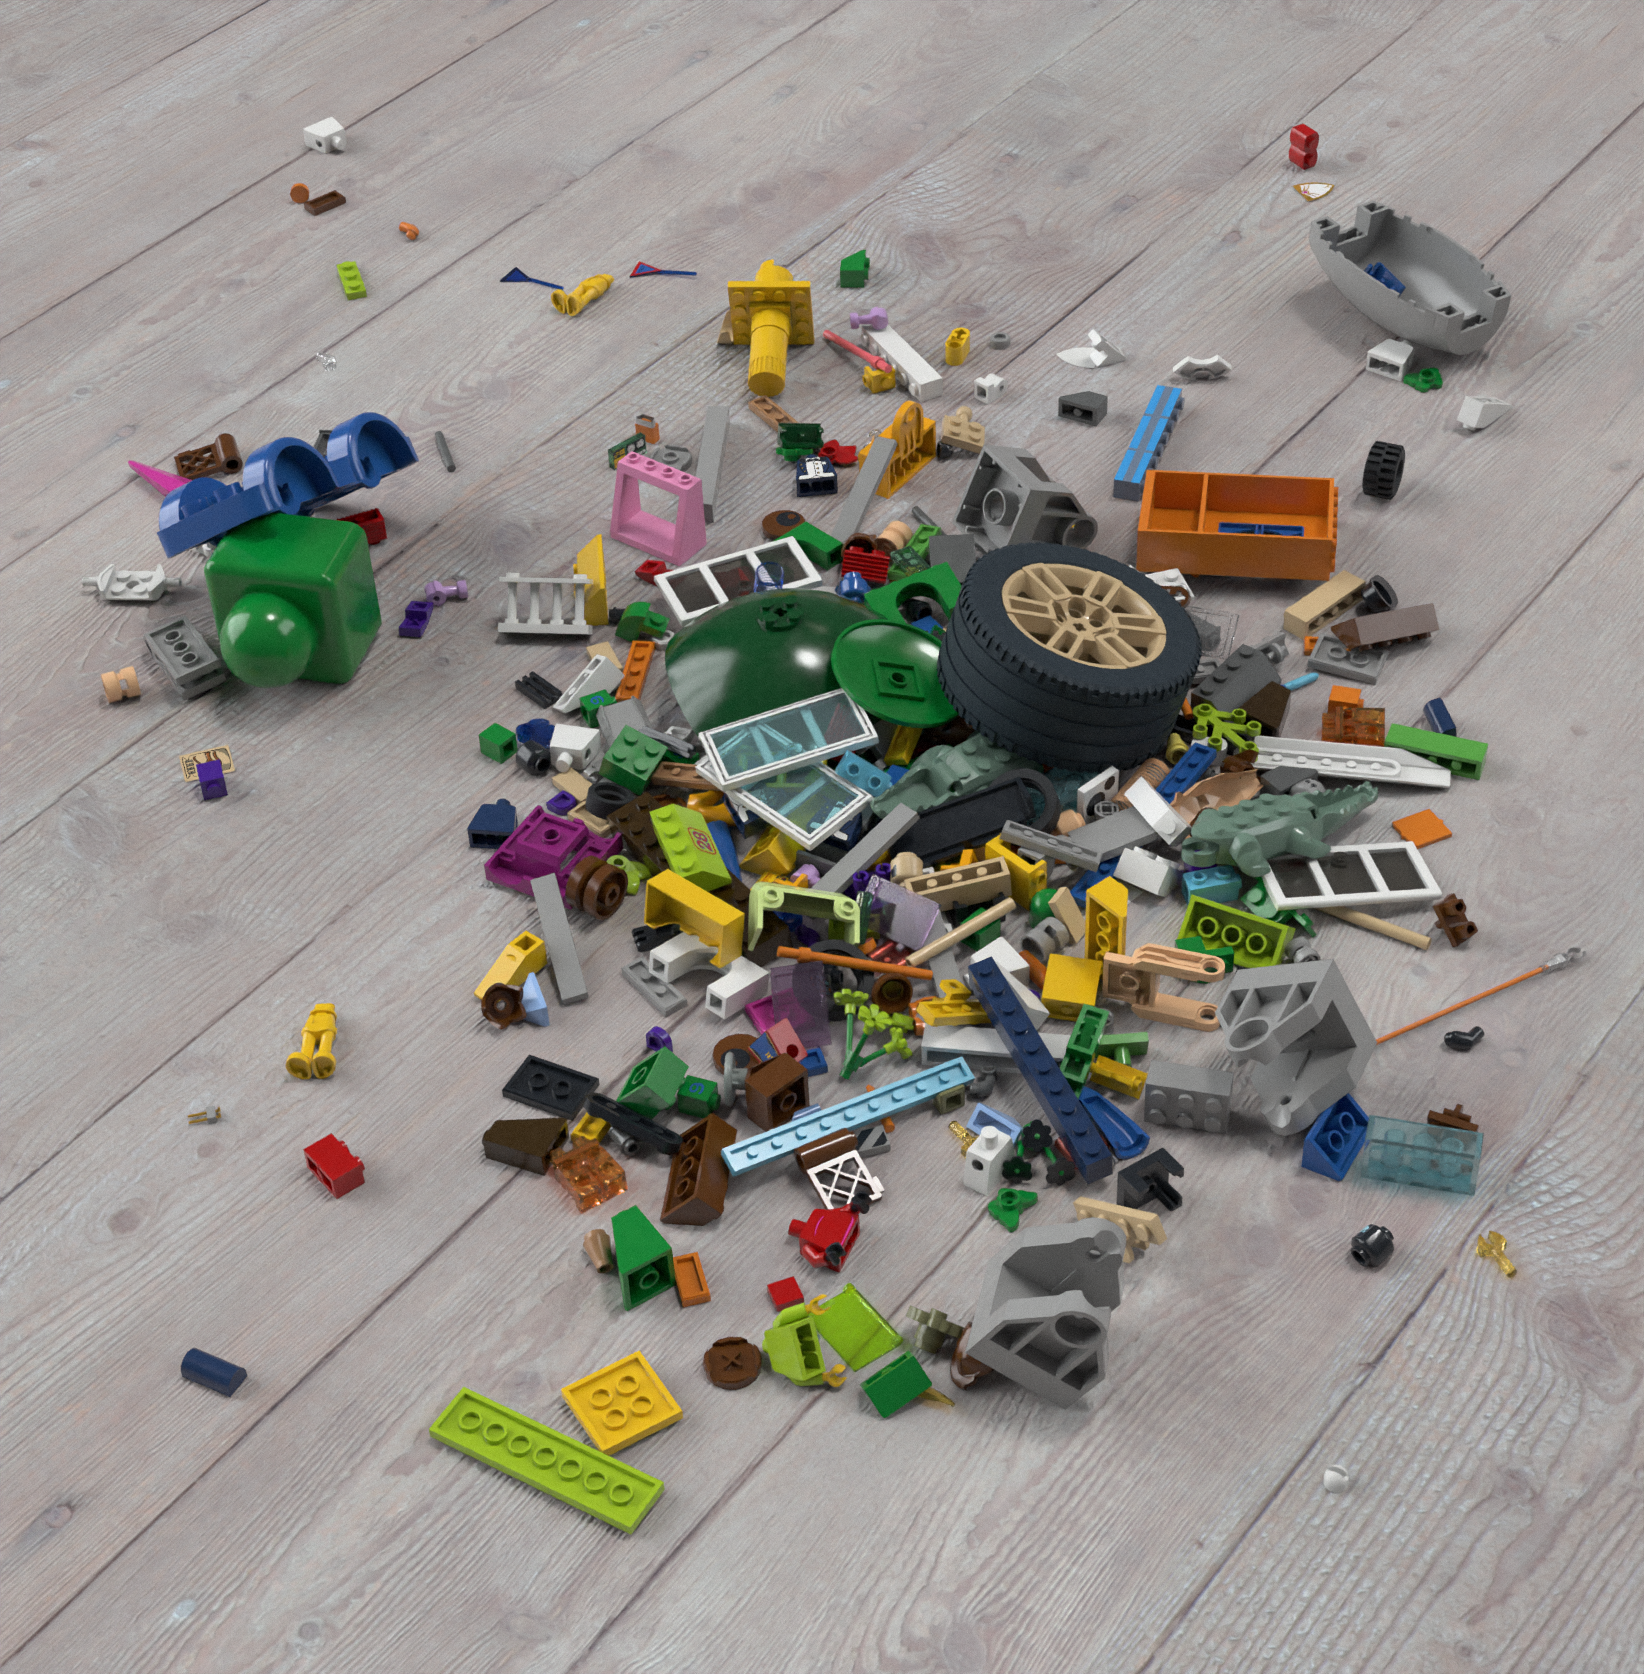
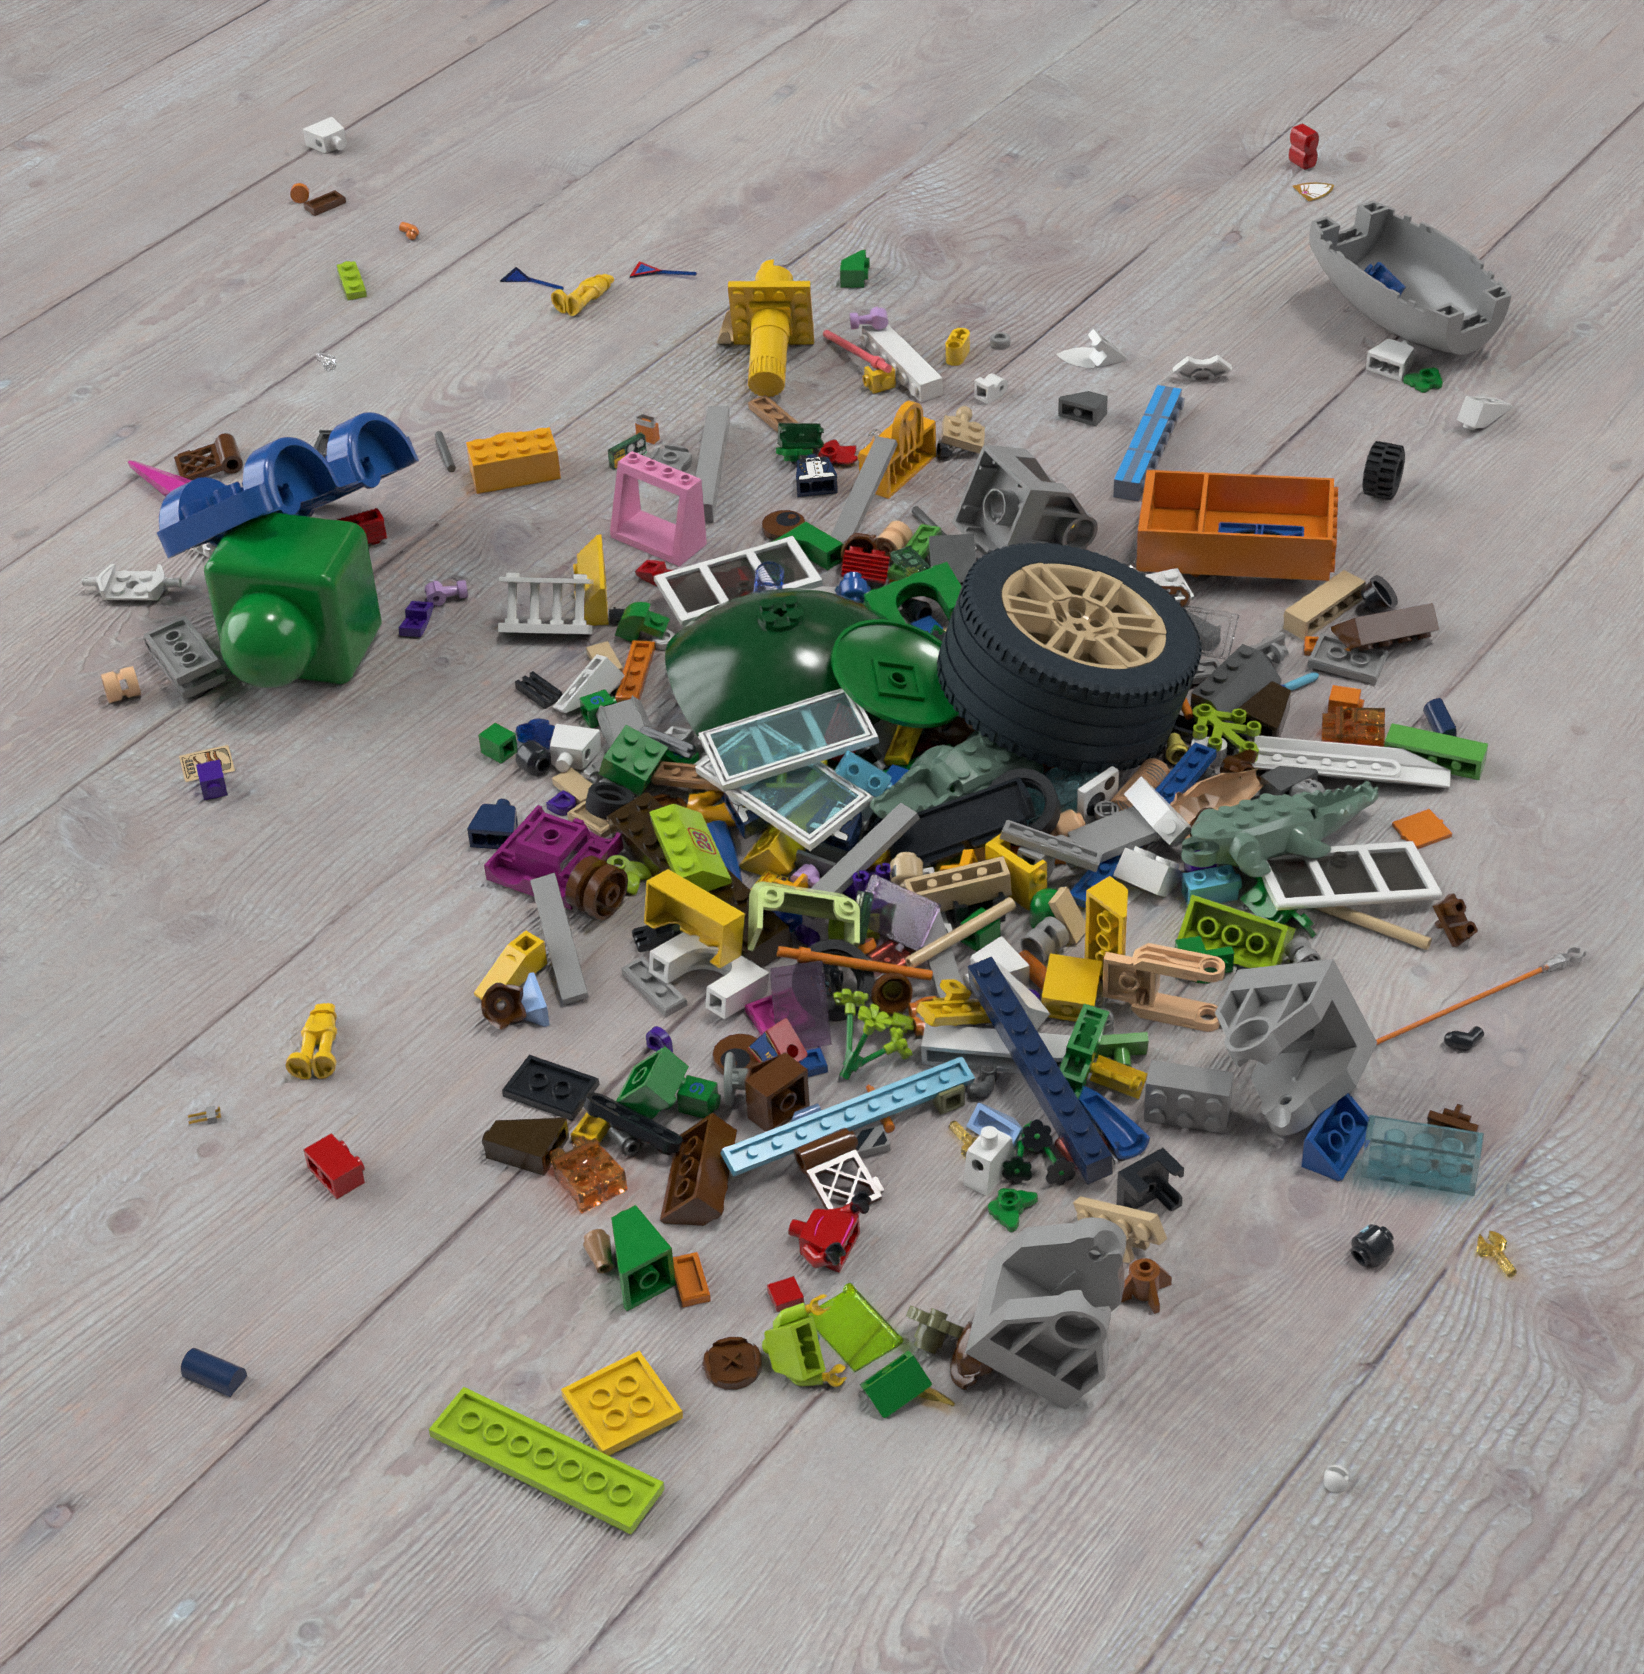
(513, 460): none -> light orange brick
(1144, 1282): none -> dark orange brick

